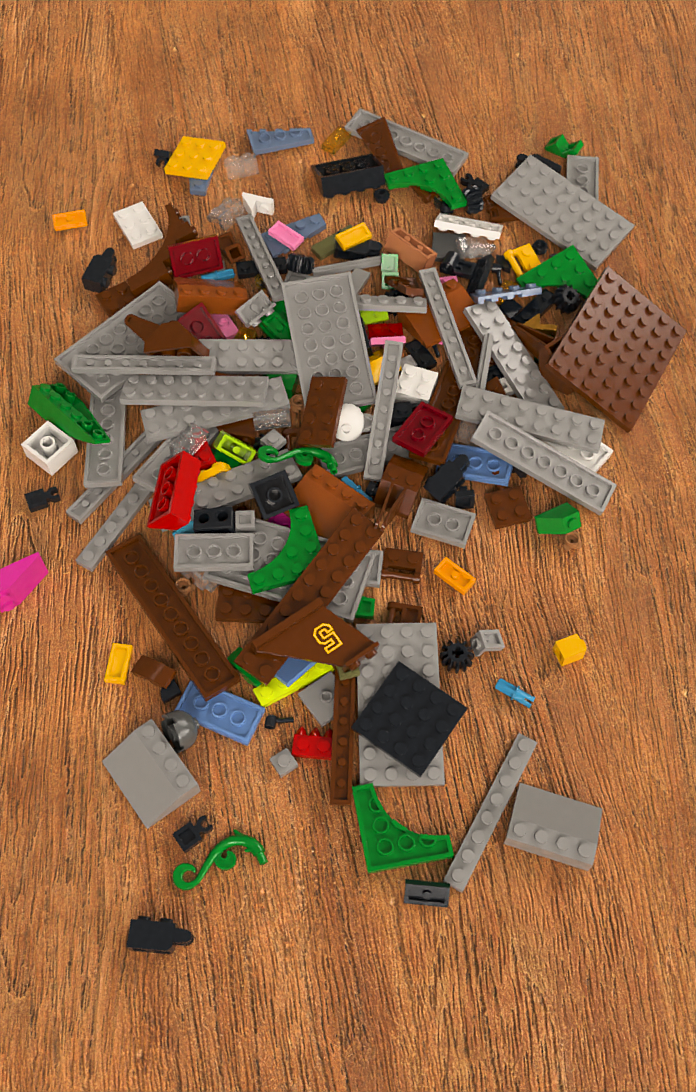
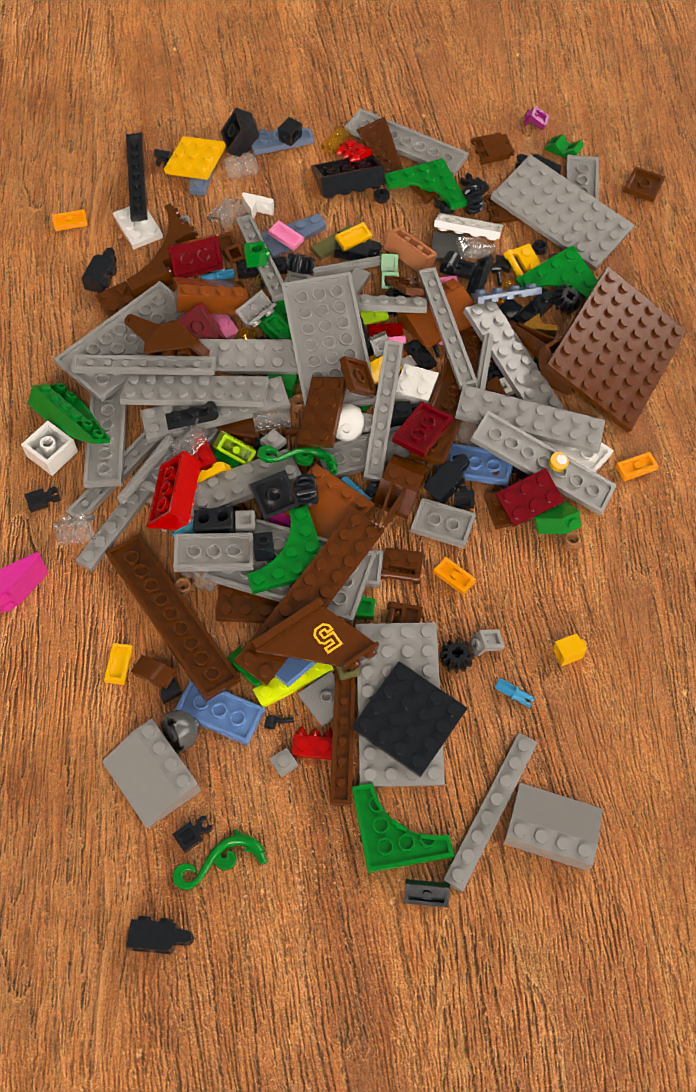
(74, 529): none -> clear bracket
(136, 177): none -> black plate
(144, 470): none -> light grey axle
(192, 416): none -> black plate
(239, 132): none -> black brick
(256, 254): none -> green brick
(263, 546): none -> black brick
(289, 131): none -> black brick
(307, 489): none -> black gear
(353, 150): none -> red plate
(357, 376): none -> reddish brown plate
(378, 343): none -> light grey brick
(493, 147): none -> reddish brown plate
(529, 497): none -> dark red plate
(537, 117): none -> magenta bracket
(558, 461): none -> yellow tile
(637, 466): none -> light orange plate
(644, 184): none -> reddish brown plate

